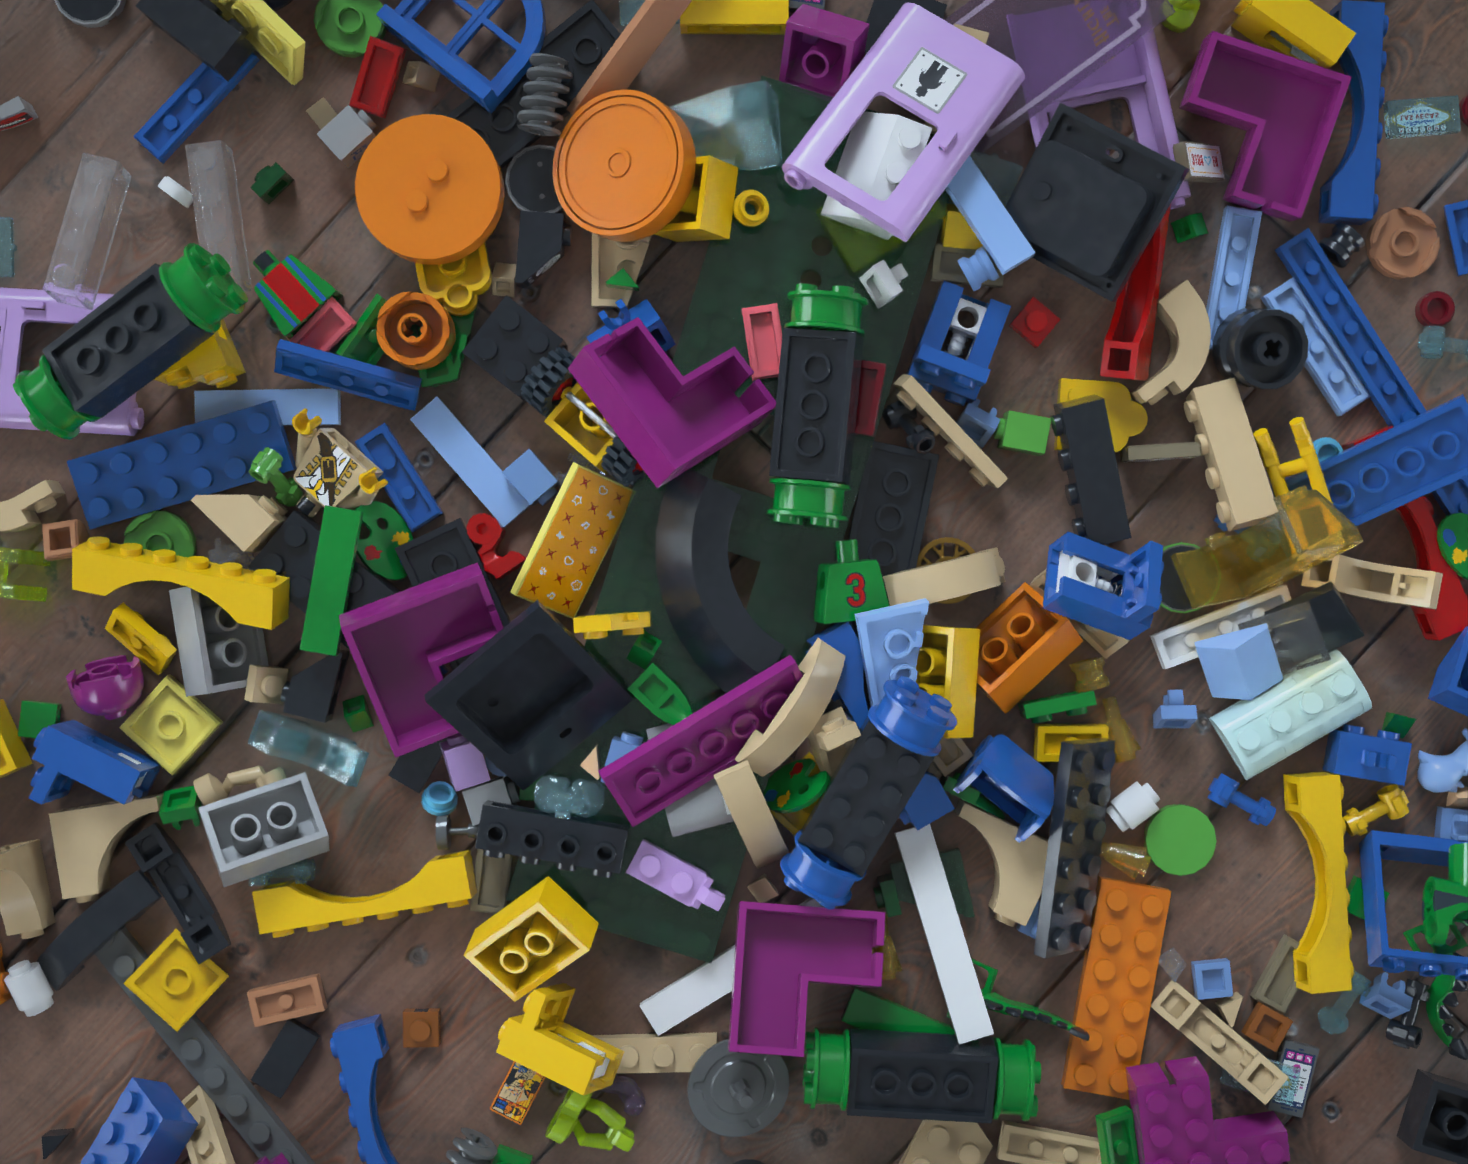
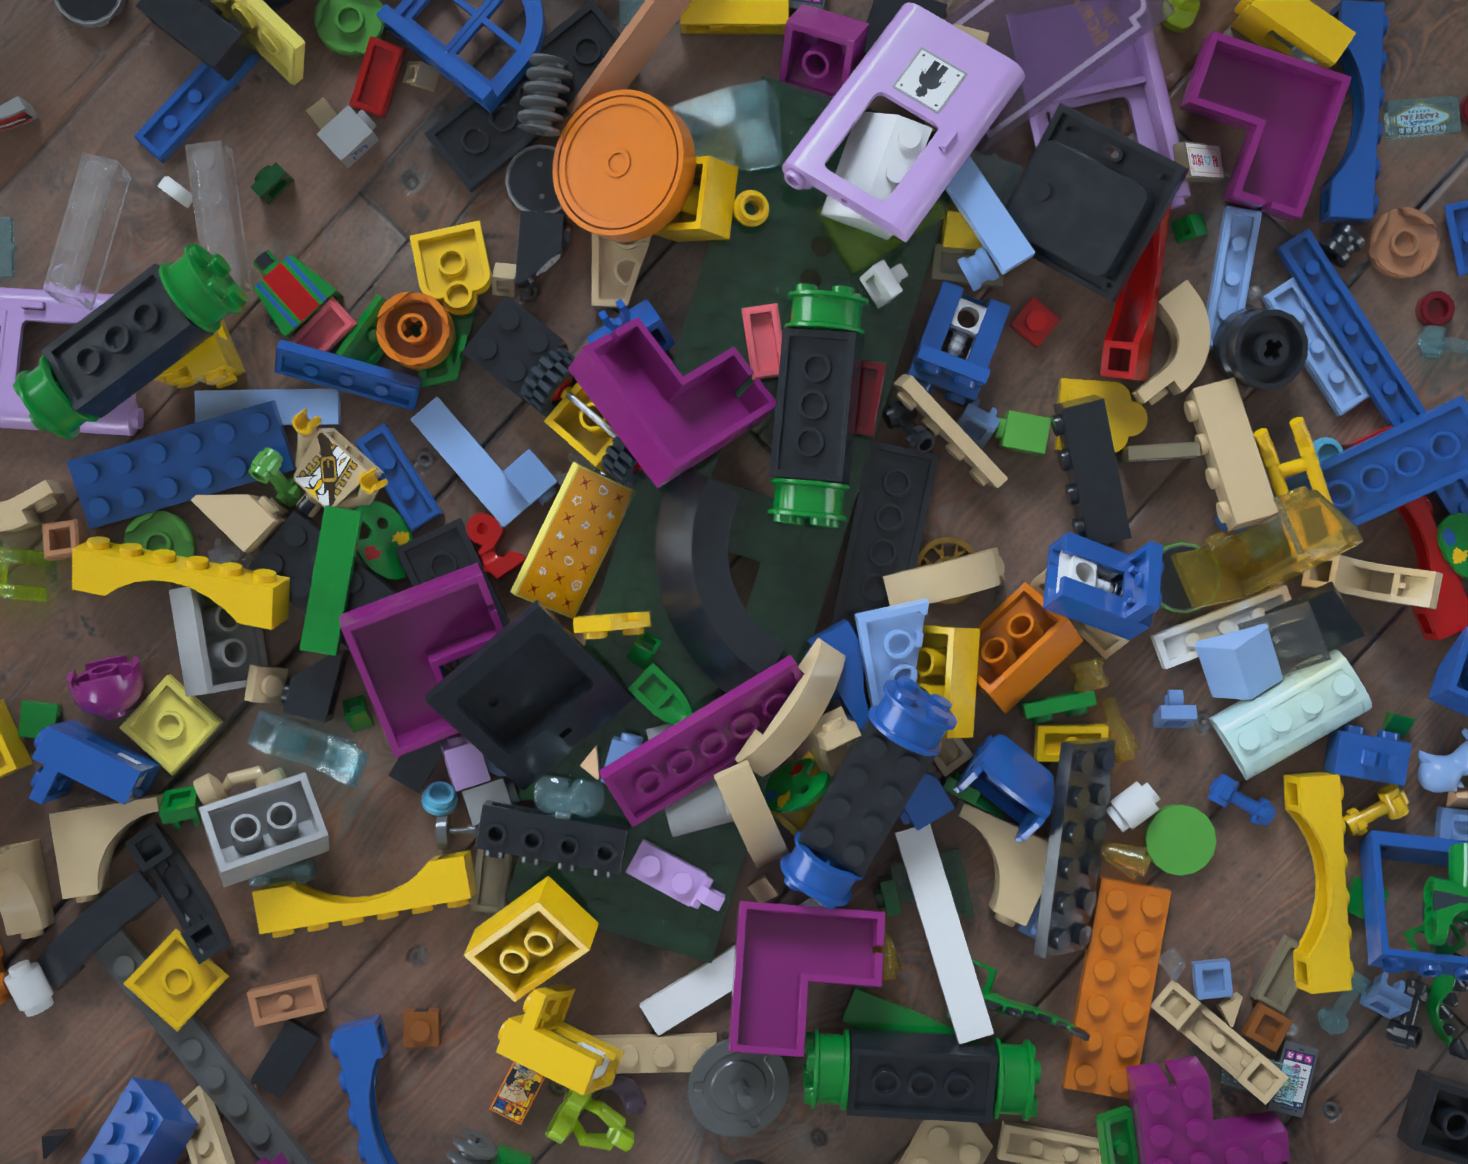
(141, 638): yellow plate -> none
(429, 189): orange brick -> none
(622, 280): green piece -> none
(848, 586): green torso -> none

